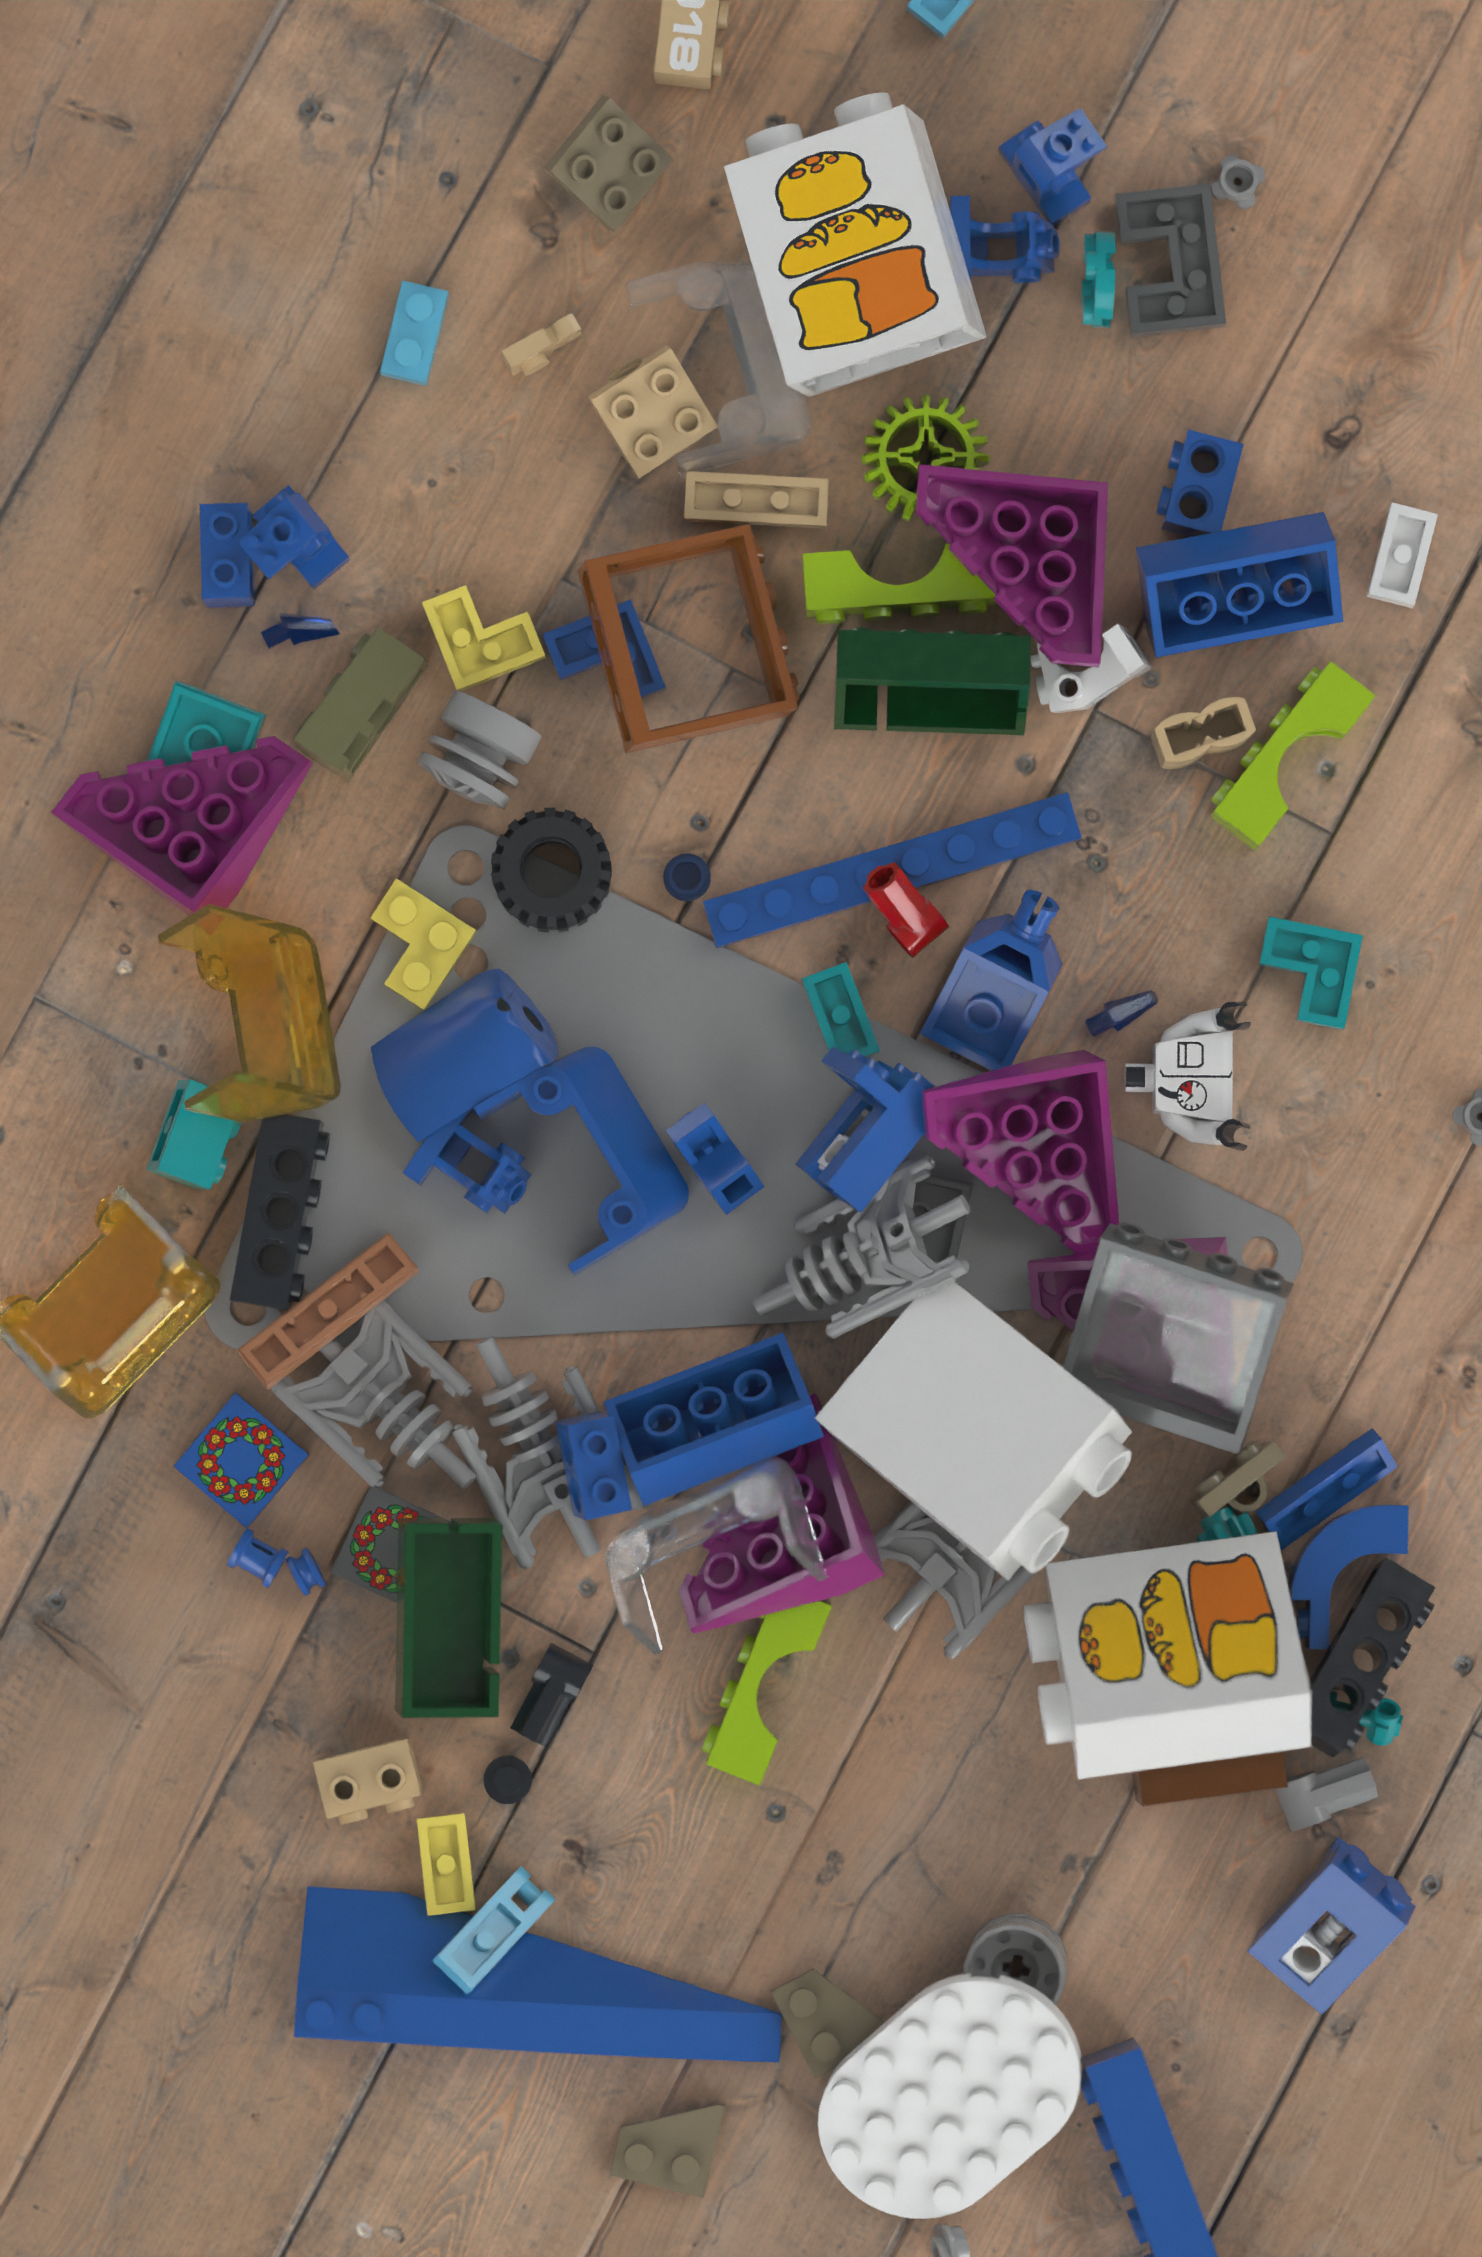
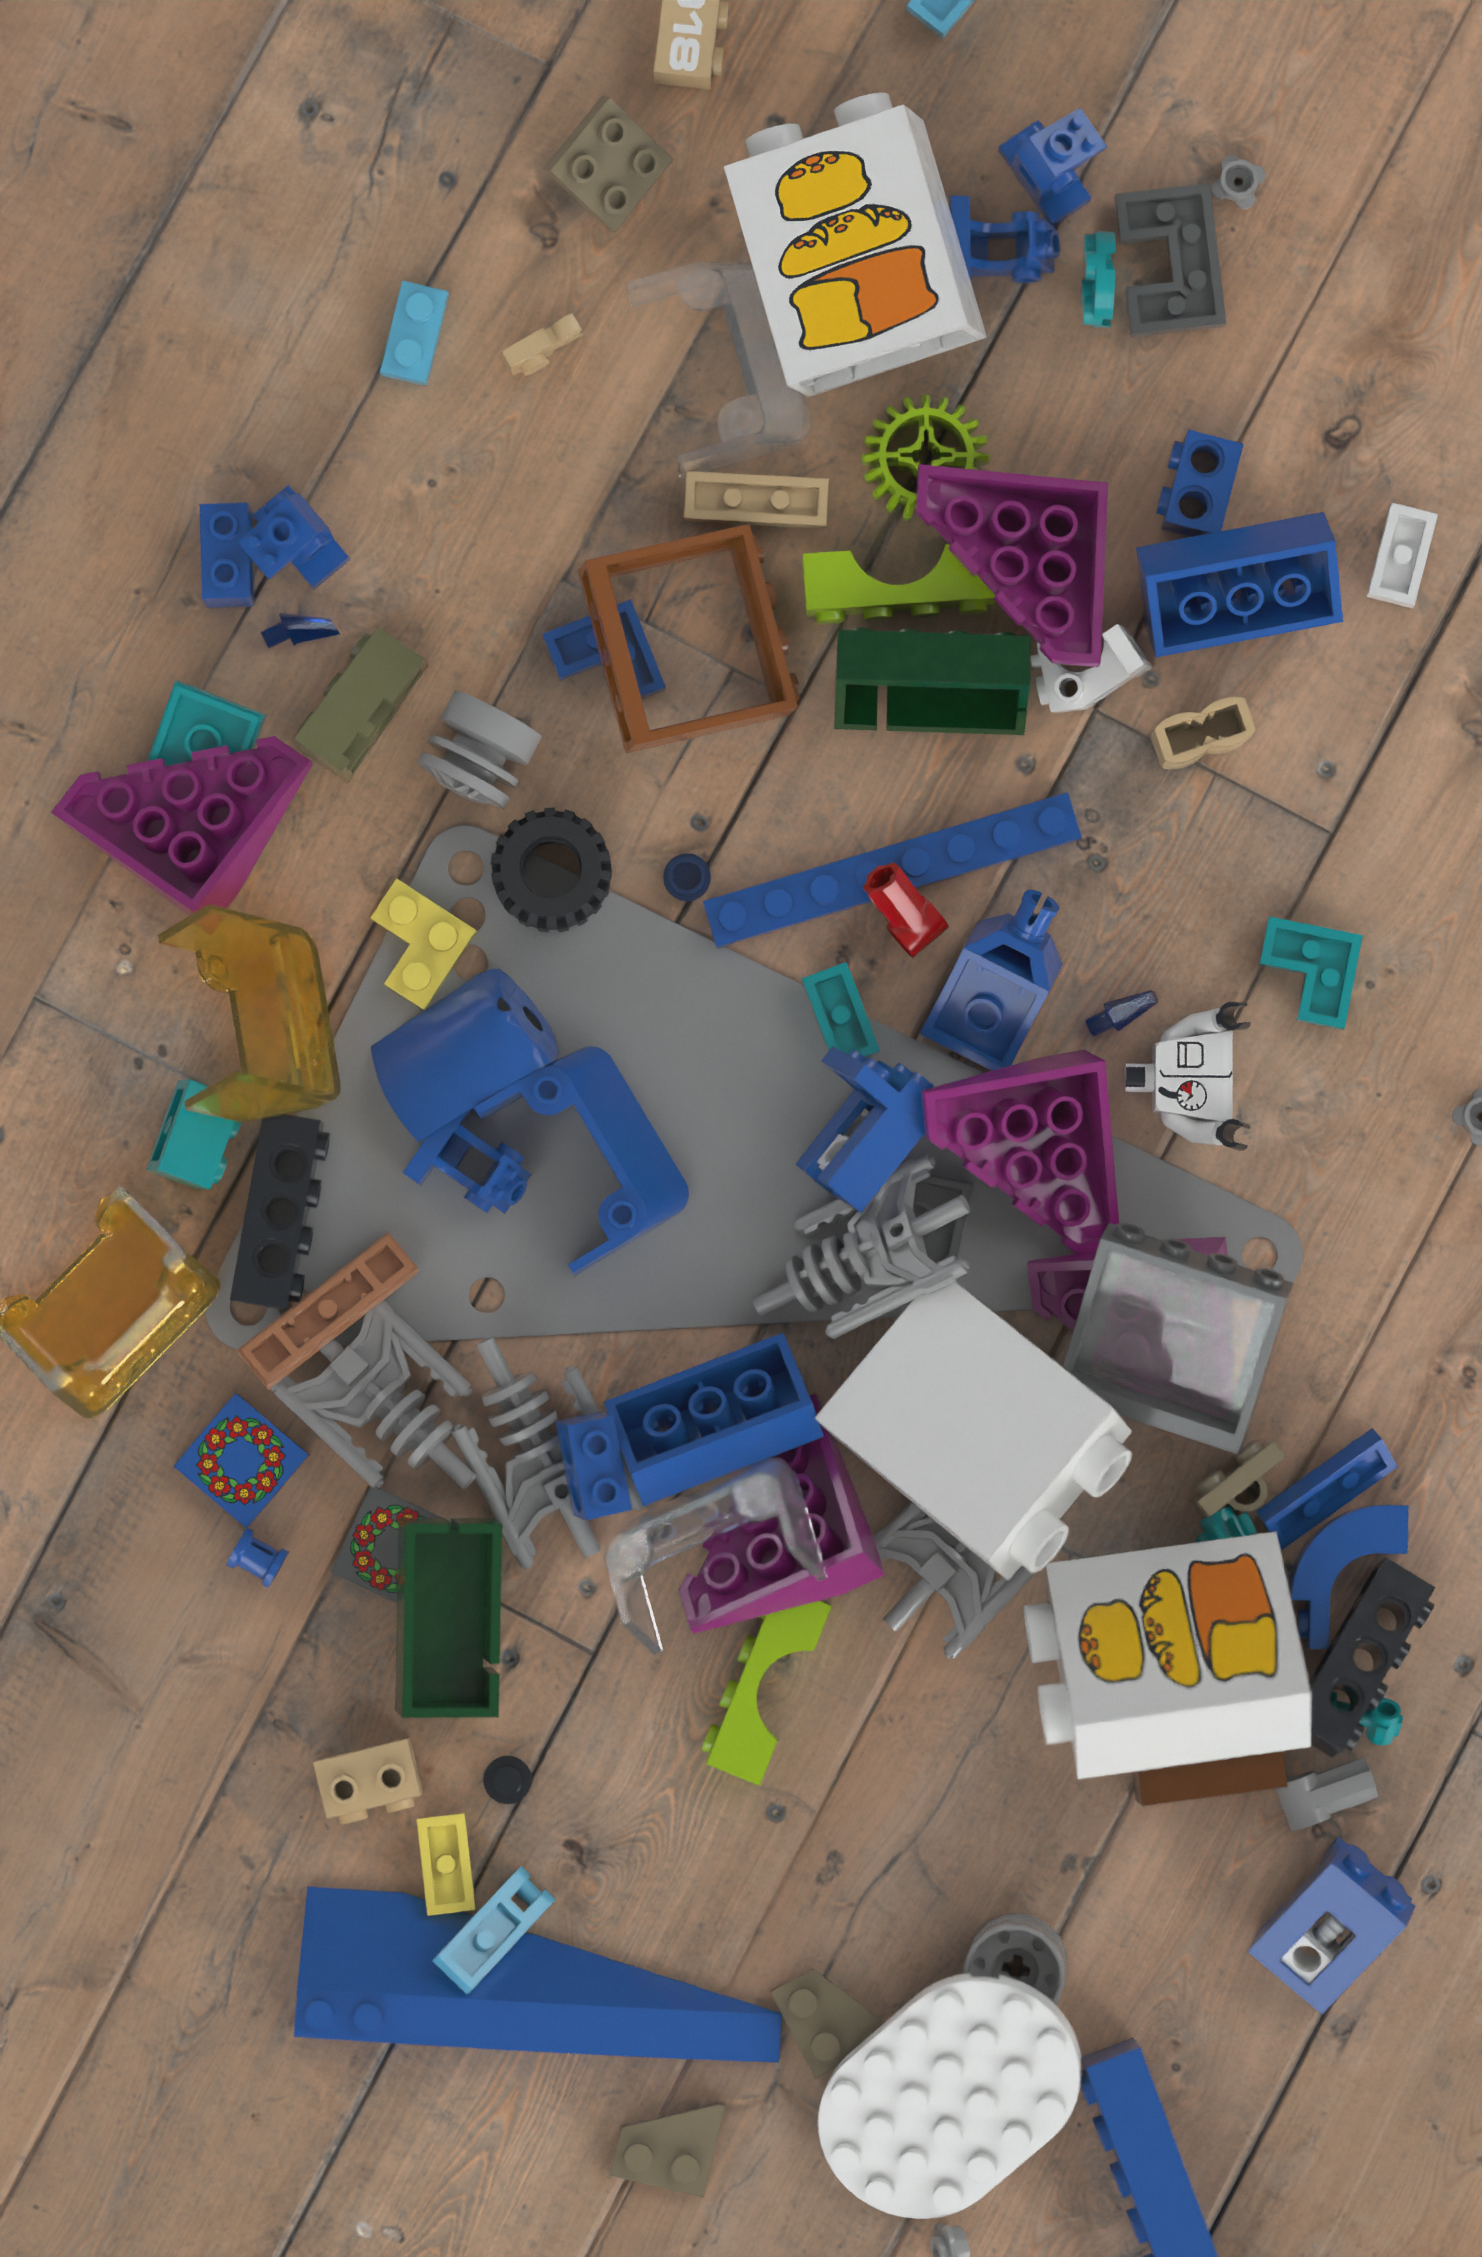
(306, 1571): blue bush -> none
(479, 653): light yellow plate -> none
(554, 1687): black piece -> none
(652, 410): tan plate -> none
(714, 1158): blue brick -> none
(1328, 708): lime arch -> none

